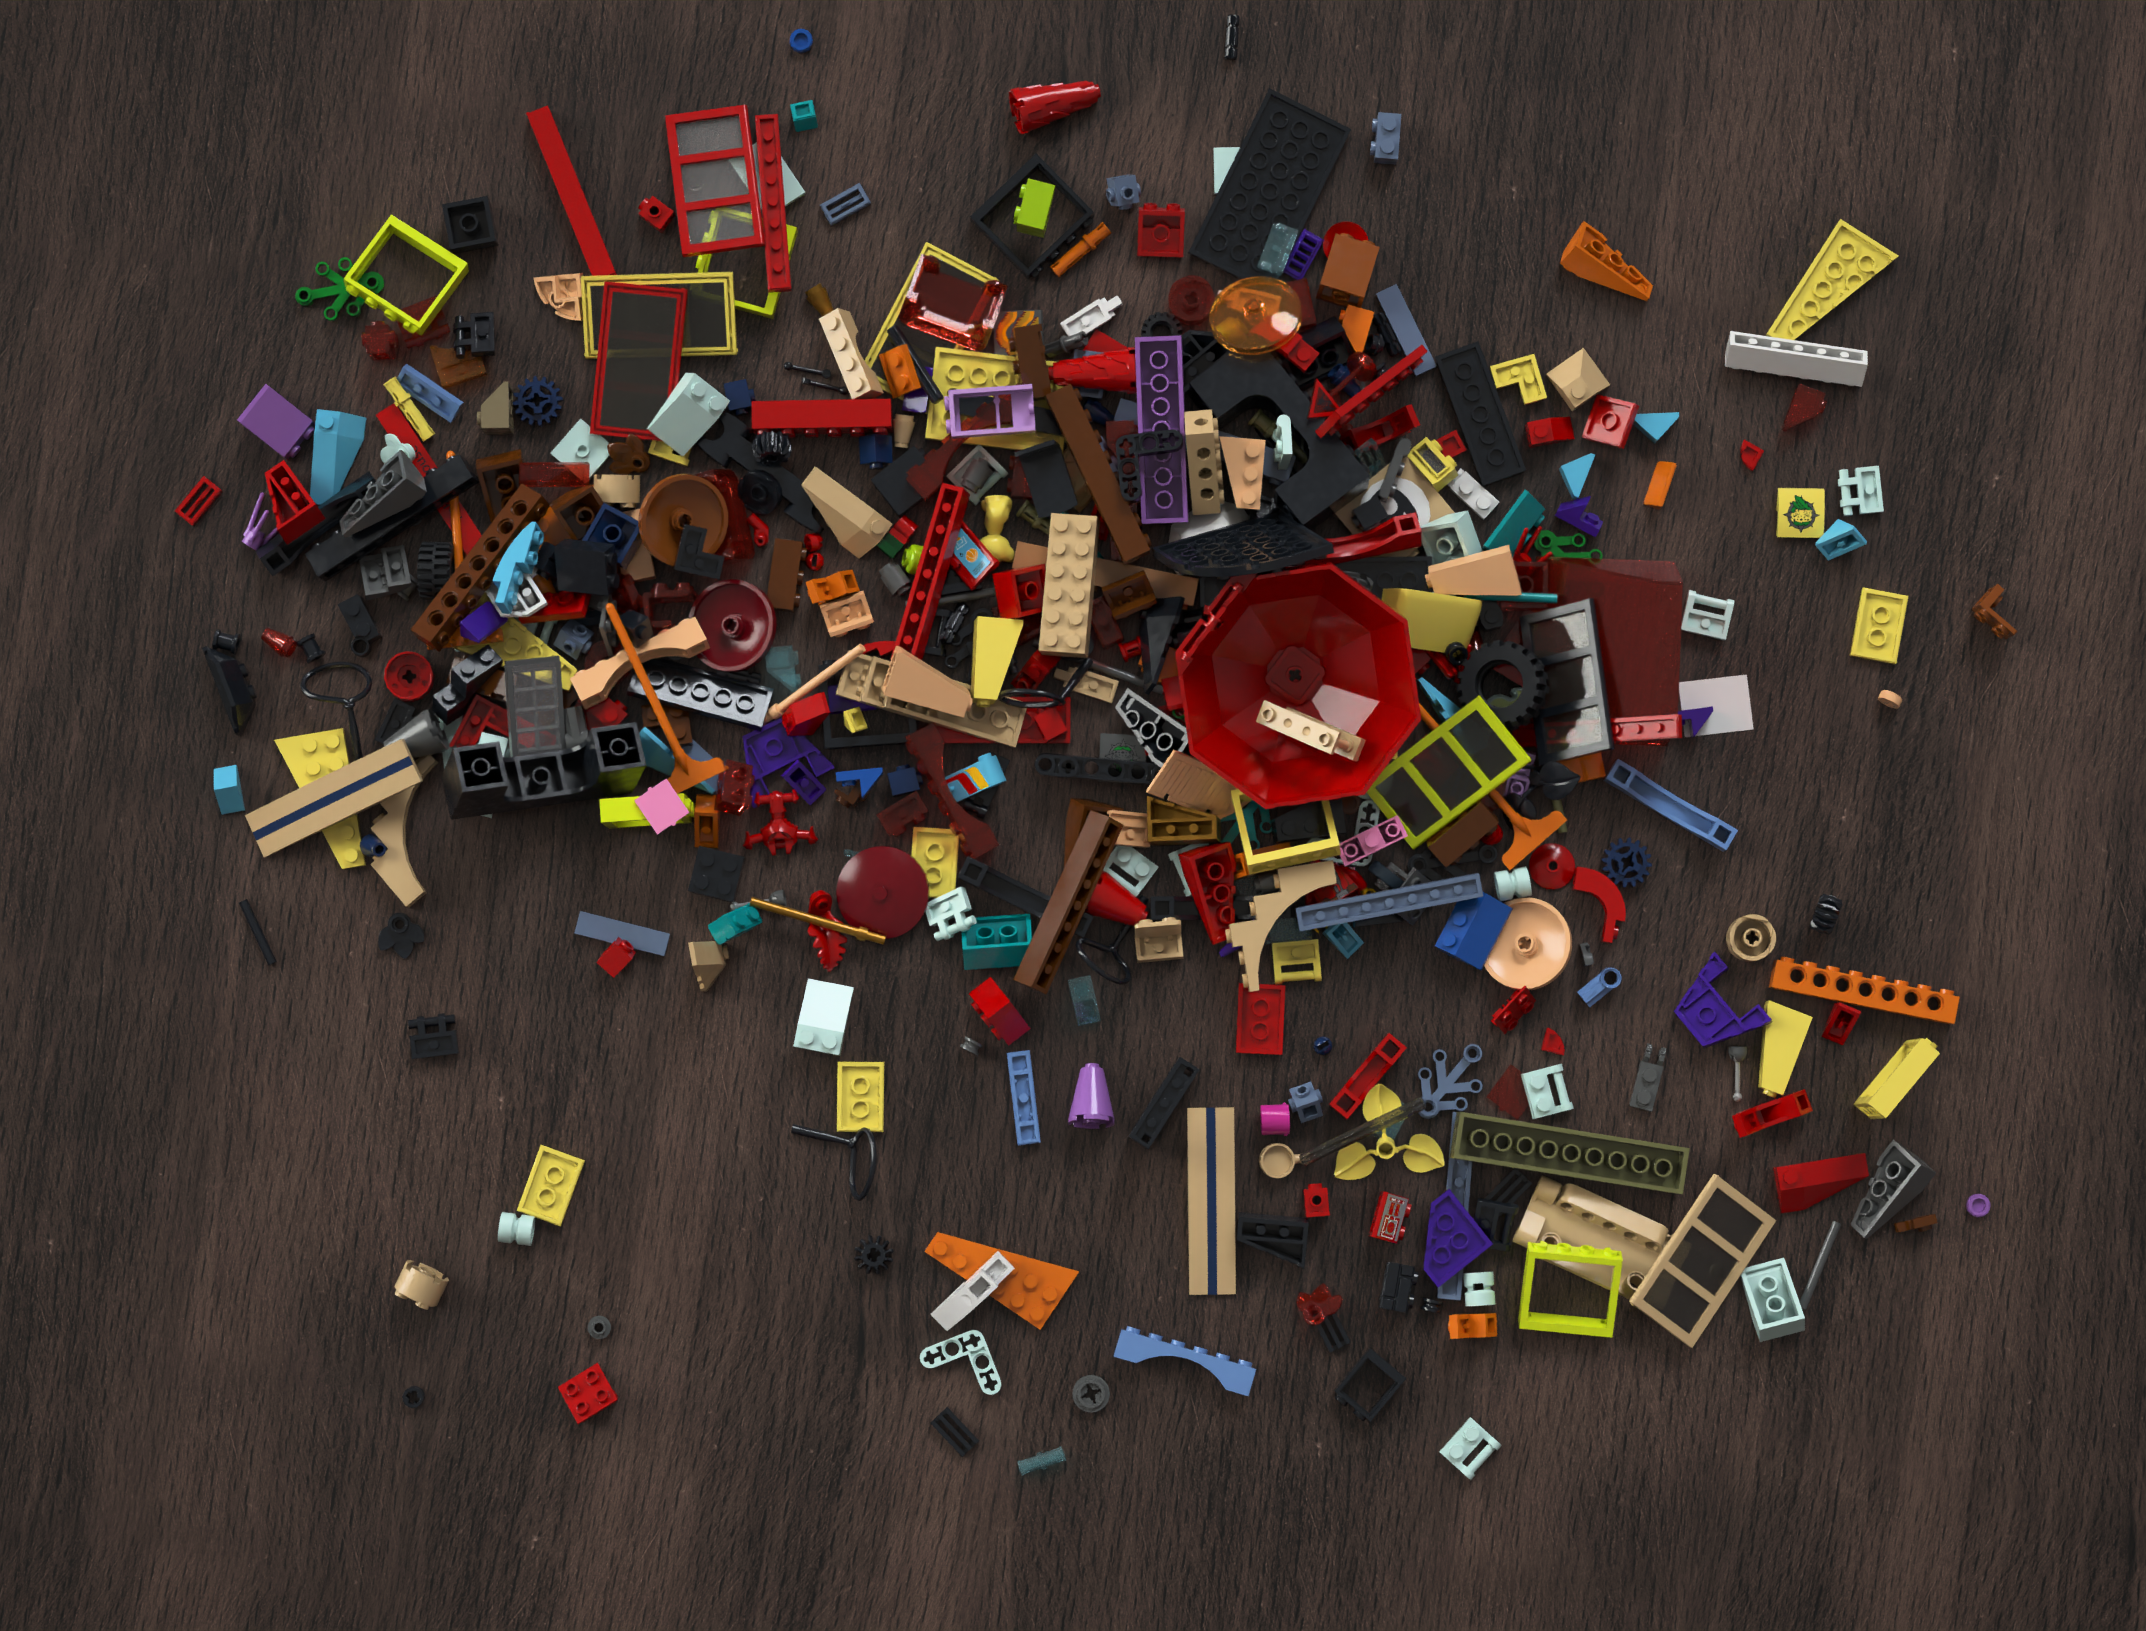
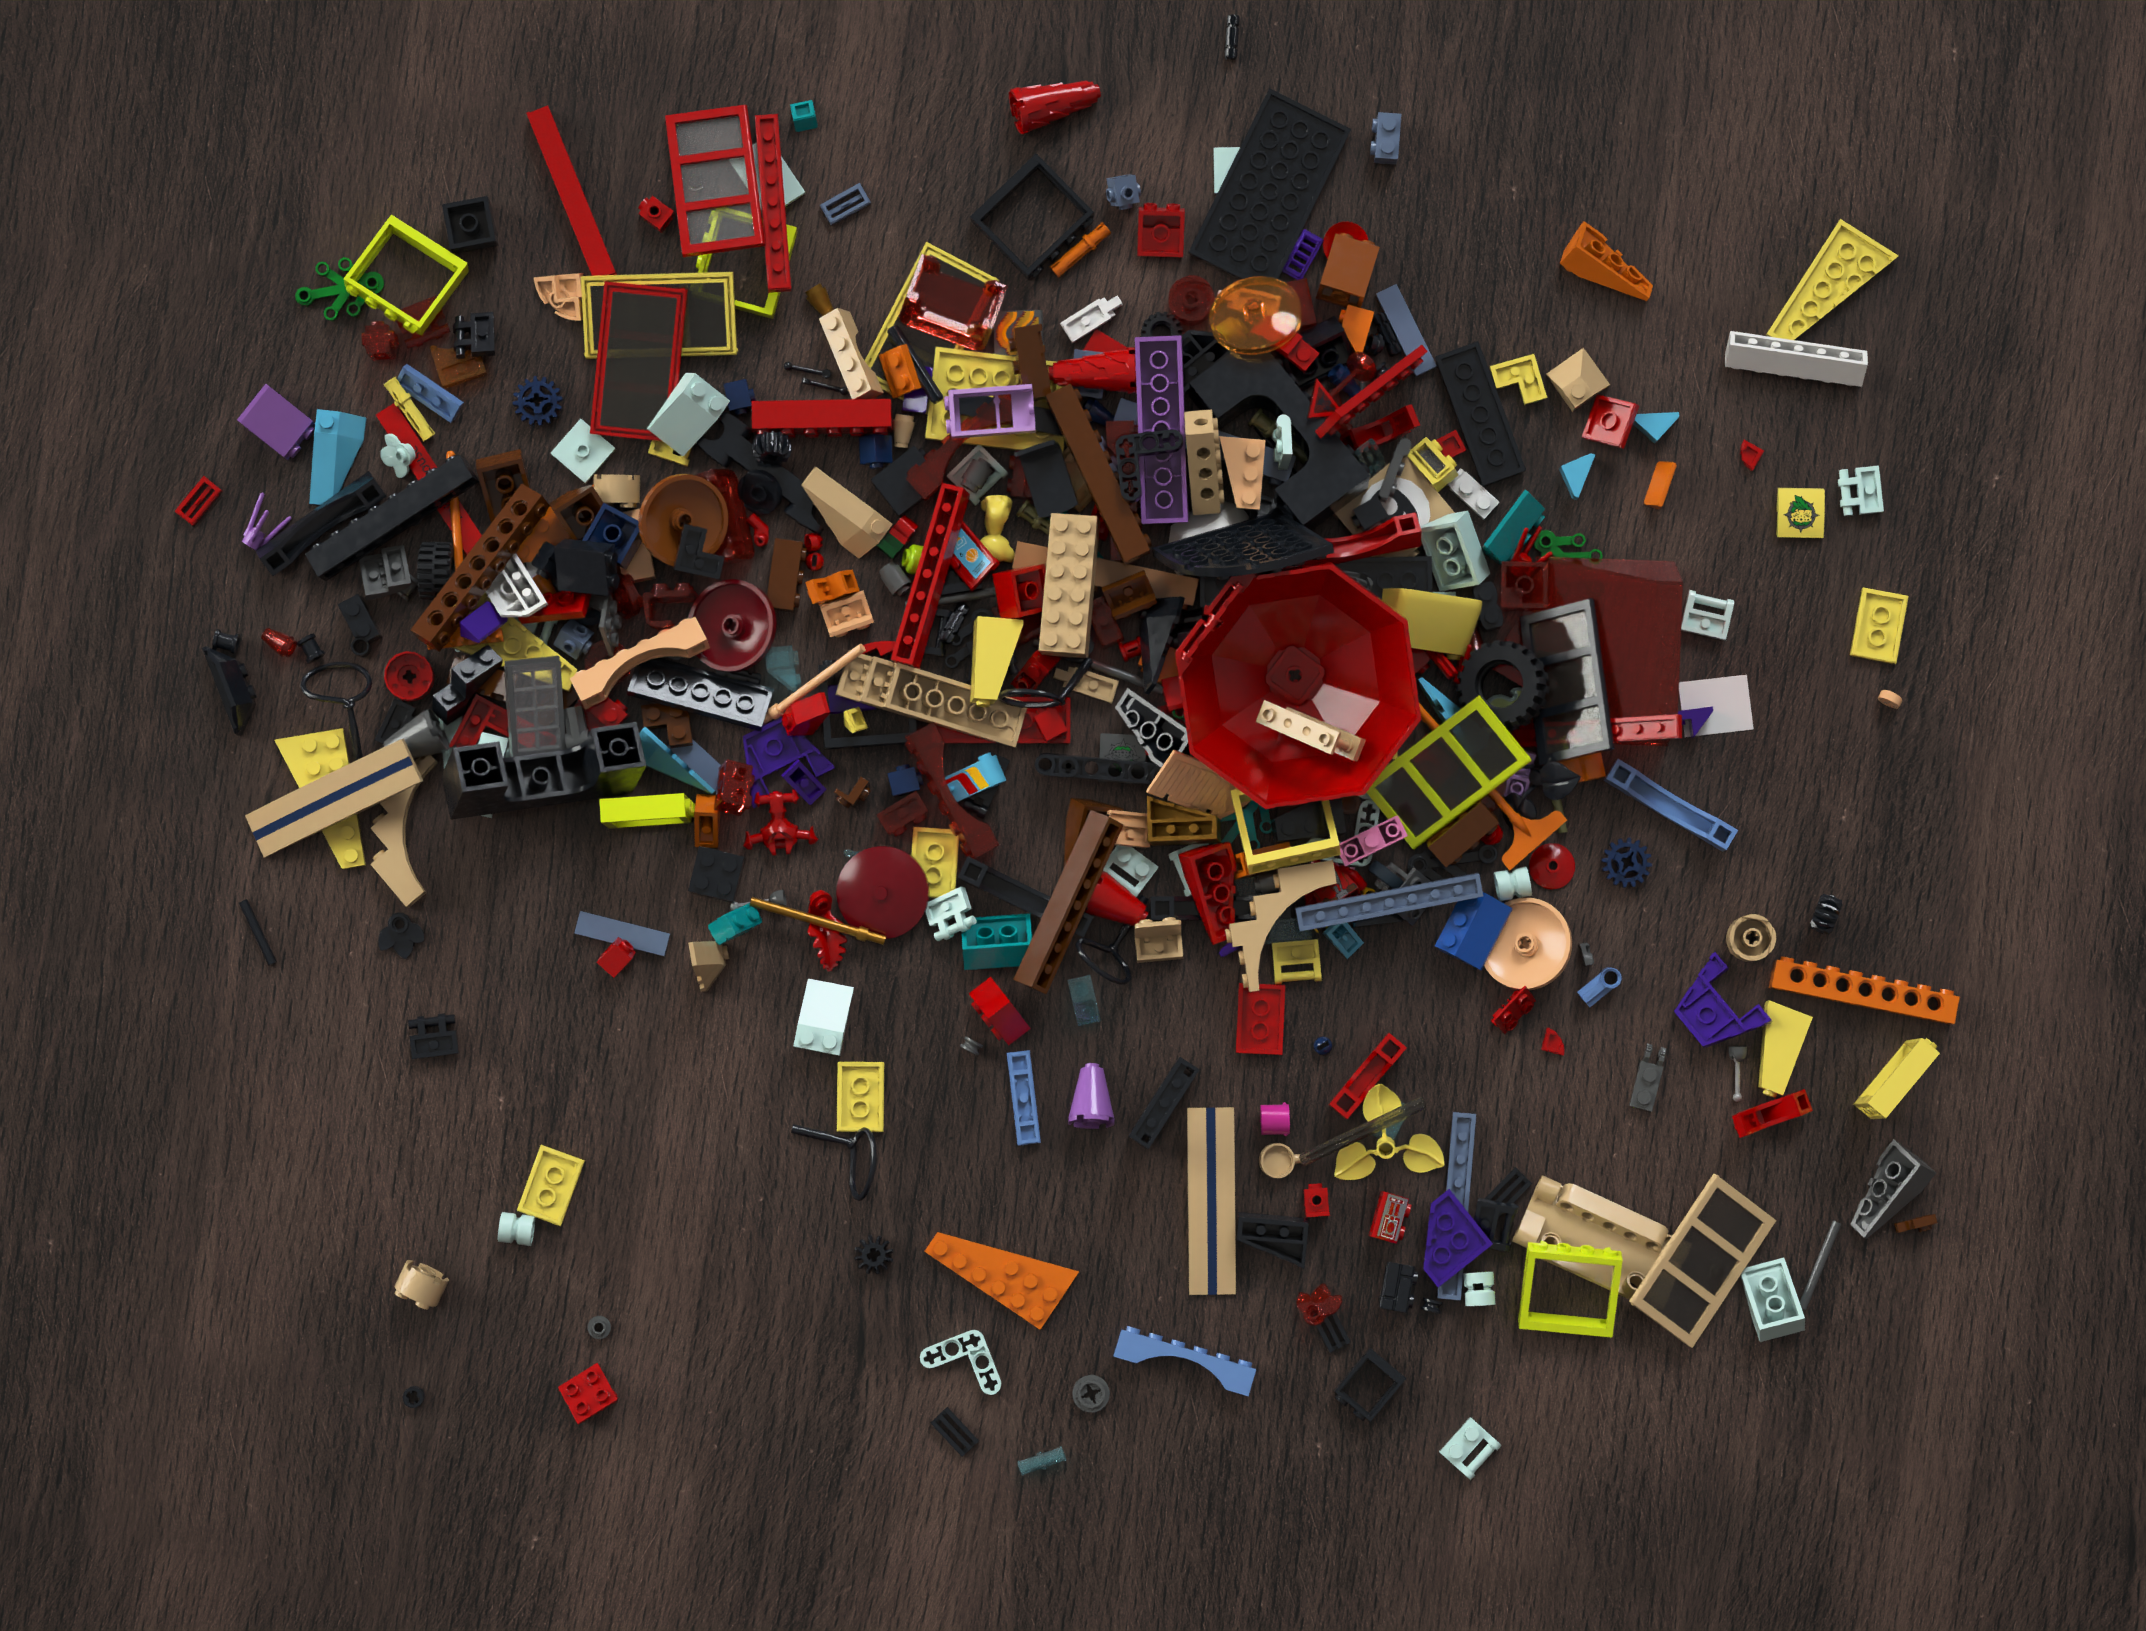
(228, 789): medium azure slope -> none
(291, 503): red wedge -> none
(372, 846): dark blue cone -> none
(391, 493): dark grey wedge -> none
(498, 412): dark tan slope -> none
(518, 559): medium azure slope -> none
(554, 474): clear red tile -> none
(625, 455): reddish brown plate -> none
(637, 627): black brick -> none
(661, 806): bright pink piece -> none
(686, 770): orange piece -> none
(801, 40): blue tile -> none
(867, 778): blue slope -> none
(923, 685): light nougat slope -> none
(972, 1291): white slope -> none
(1035, 208): lime brick -> none
(1066, 344): dark grey axle -> none
(1277, 248): clear light blue hinge -> none
(1306, 1102): sand blue brick -> none
(1447, 1084): sand blue plant -> none
(1453, 647): black bush -> none
(1472, 1325): orange brick -> none
(1476, 574): light nougat slope -> none
(1510, 1093): clear red piece -> none
(1525, 597): teal bar -> none
(1539, 1091): light aqua plate -> none
(1549, 431): red slope -> none
(1569, 1153): olive brick -> none
(1574, 514): dark purple slope -> none
(1608, 894): red arch -> none
(1804, 406): clear red slope -> none
(1813, 1181): red wedge -> none
(1839, 540): medium azure slope -> none
(1840, 1023): red slope -> none
(1978, 1205): medium lavender tile -> none
(1985, 613): dark orange bracket -> none

